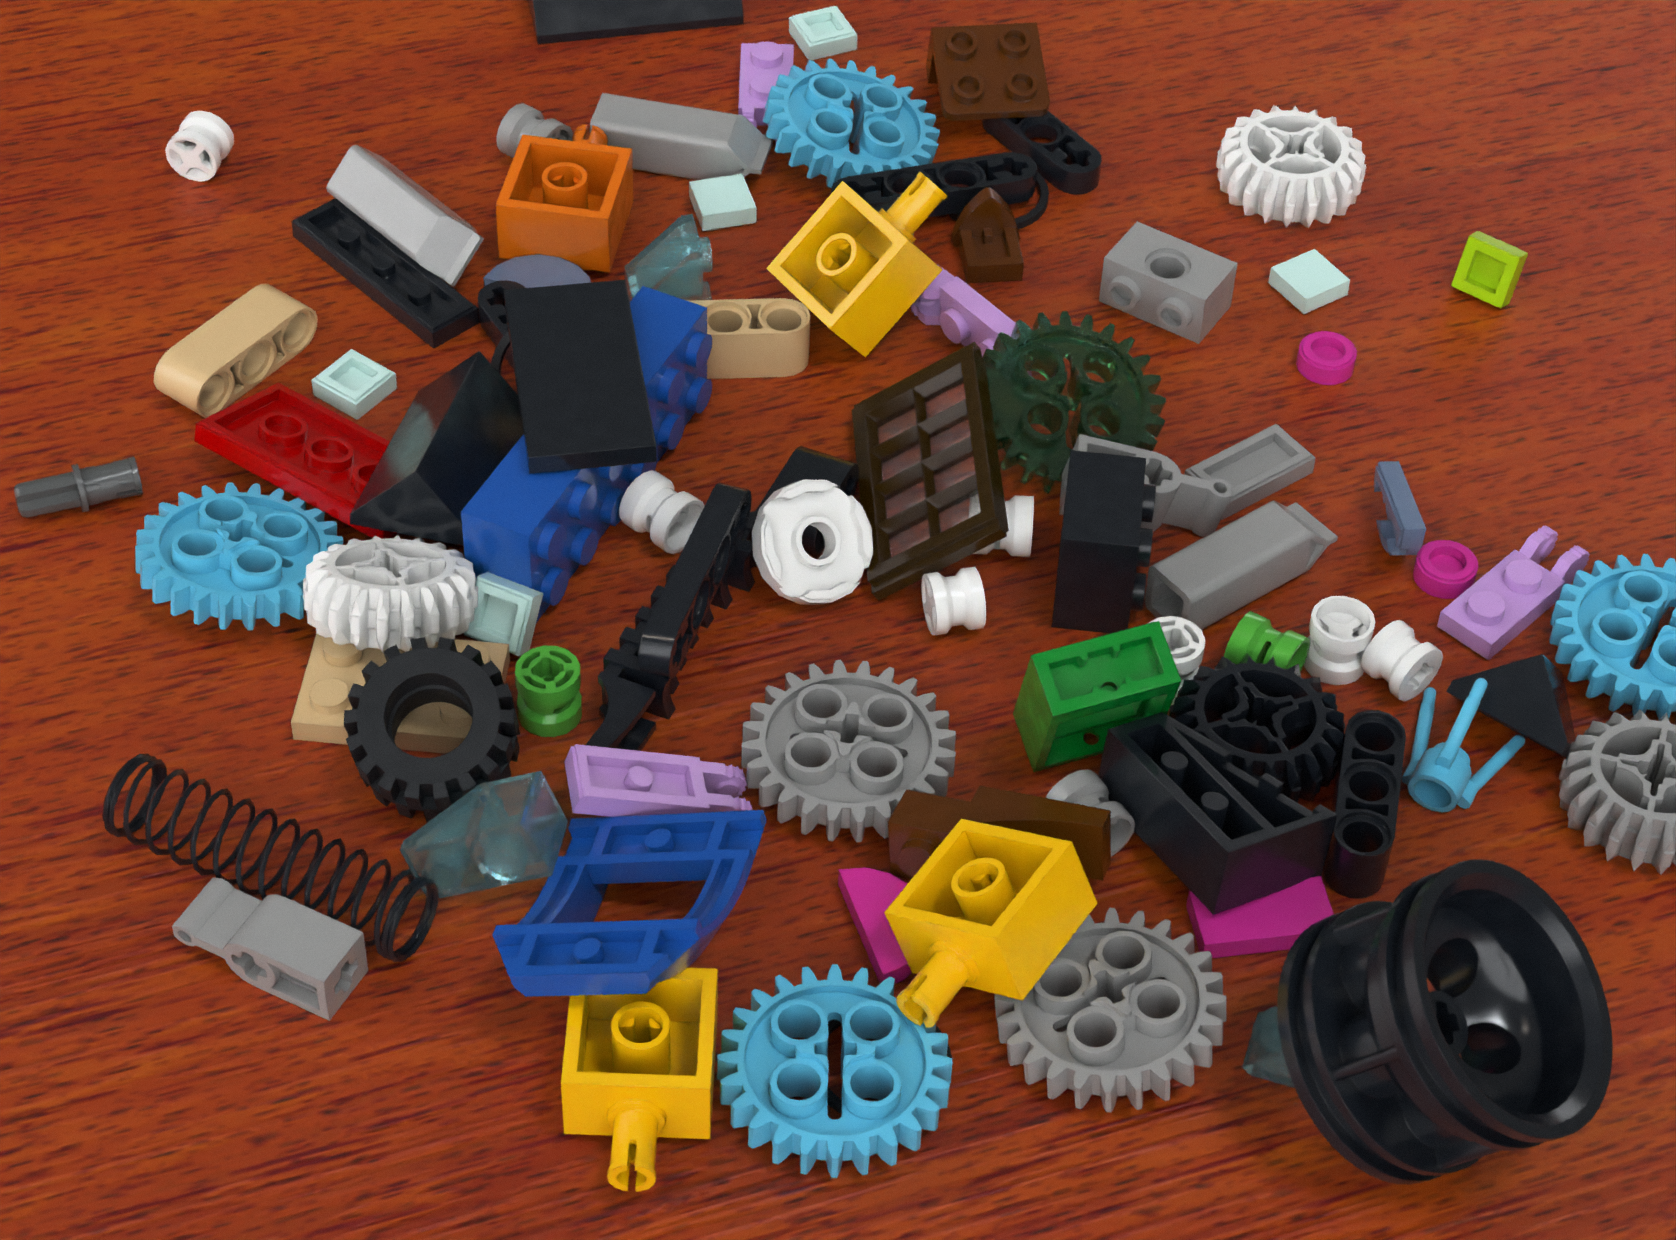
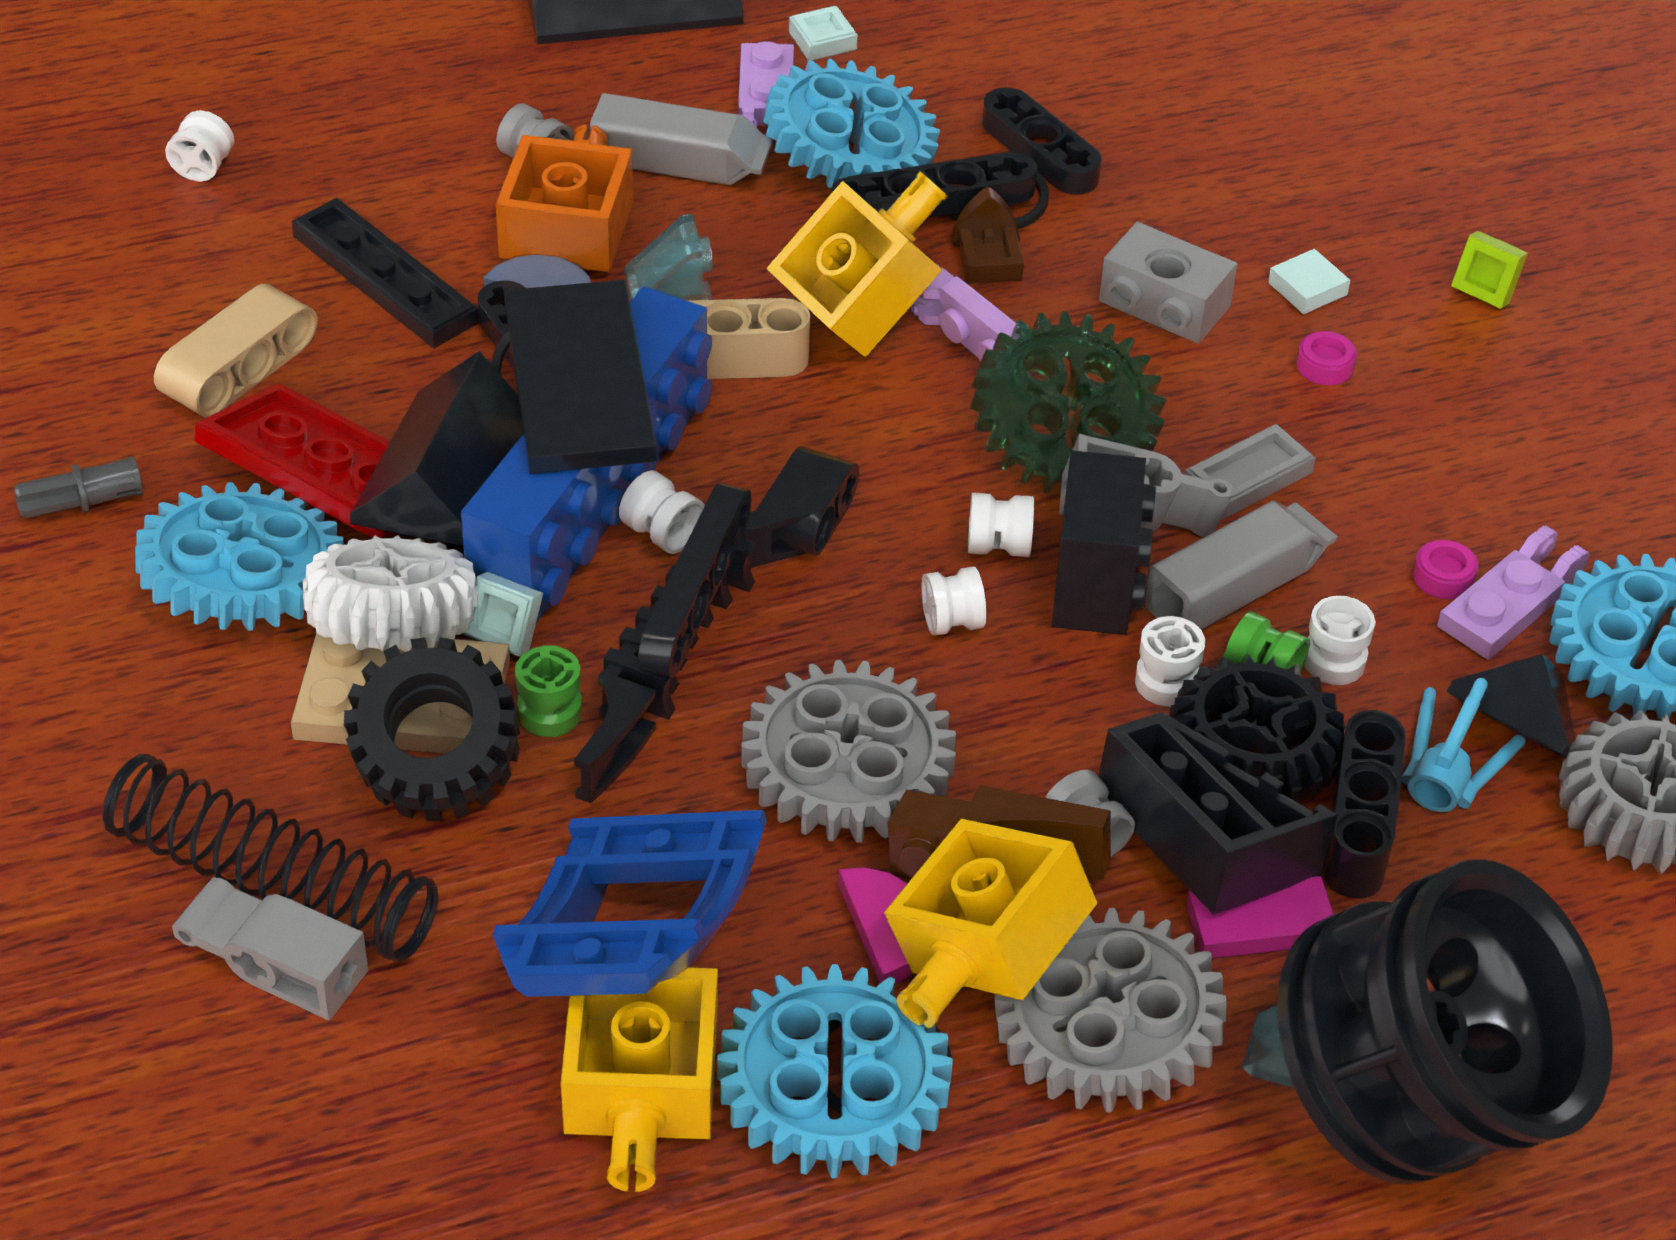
(354, 384): light aqua tile -> none
(405, 213): piece -> none
(490, 837): clear light blue slope -> none
(650, 783): lavender hinge -> none
(722, 202): light aqua tile -> none
(780, 550): white tile -> none
(929, 470): dark brown piece -> none
(988, 71): reddish brown bracket -> none
(1092, 690): green window -> none
(1290, 166): white gear -> none
(1401, 660): white wheel -> none
(1404, 527): sand blue tile -> none

